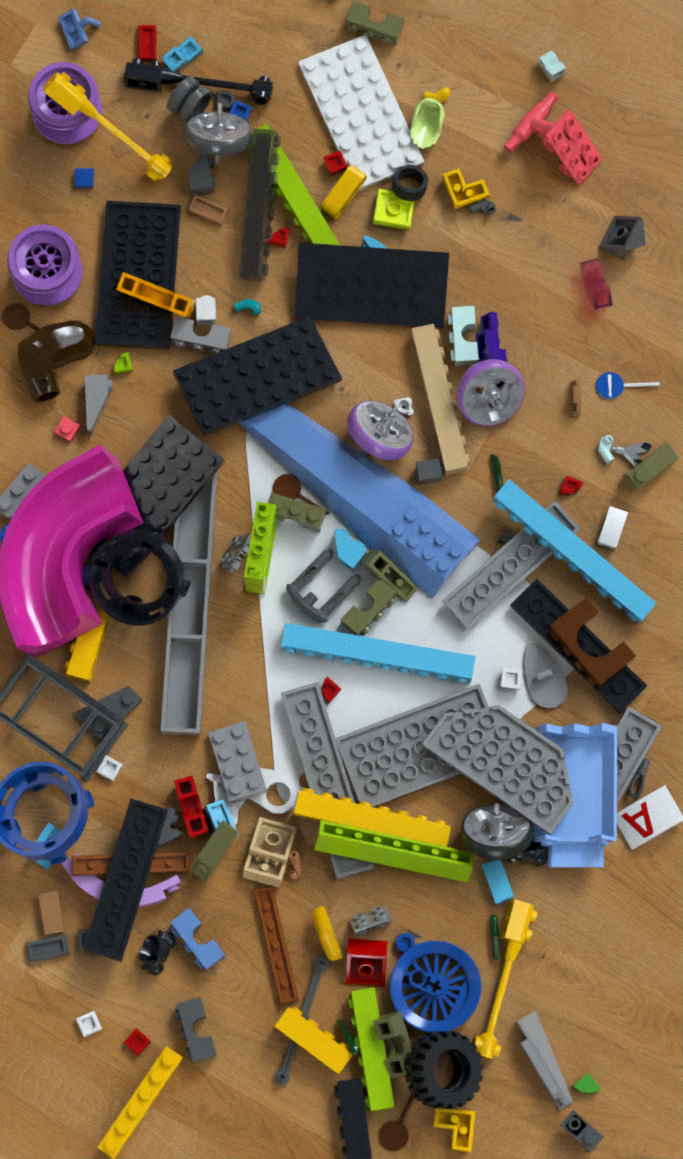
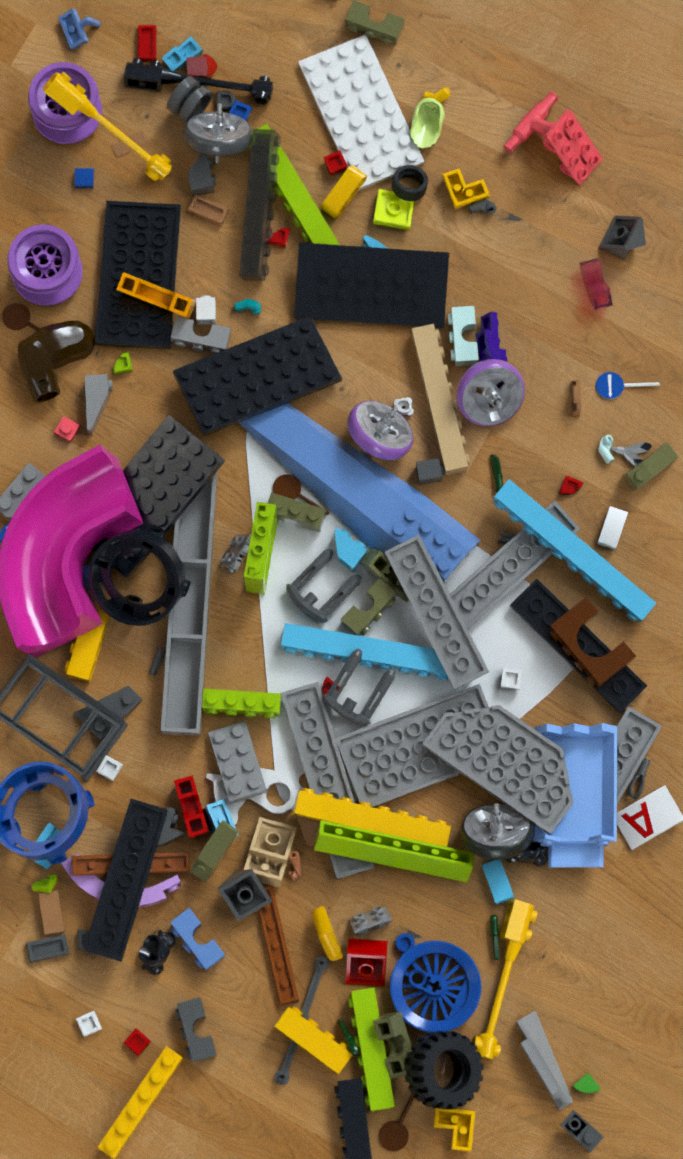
(45, 885): none -> lime tile
(156, 662): none -> dark grey piece
(201, 66): none -> red tile
(241, 702): none -> lime brick
(244, 893): none -> dark grey slope
(347, 708): none -> dark grey piece
(436, 612): none -> light grey plate
(544, 678): light grey shield -> none
(551, 66): light aqua leg -> none

